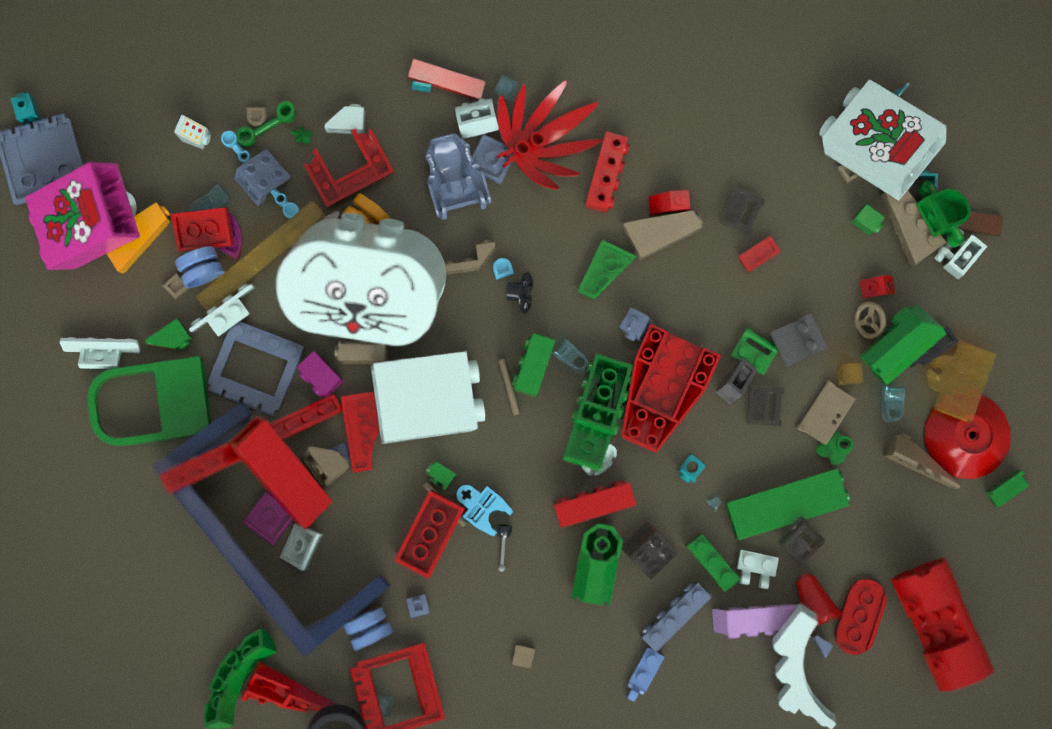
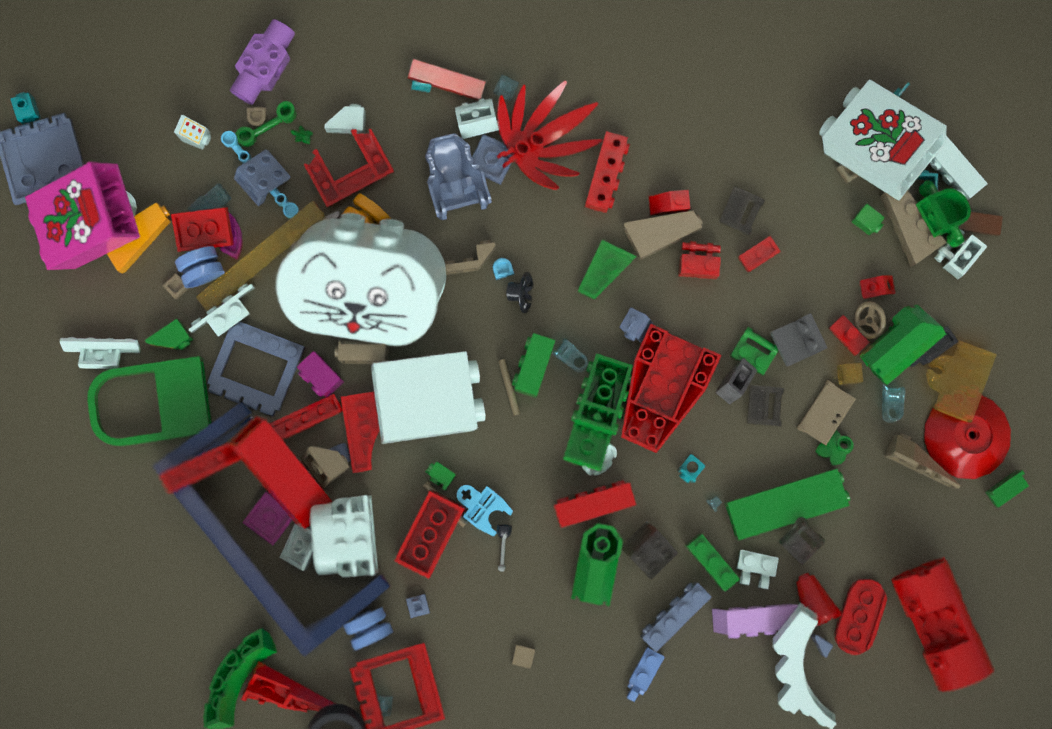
(262, 62): none -> medium lavender brick
(344, 537): none -> light aqua brick
(697, 265): none -> red brick
(848, 335): none -> red tile
(957, 170): none -> light aqua brick

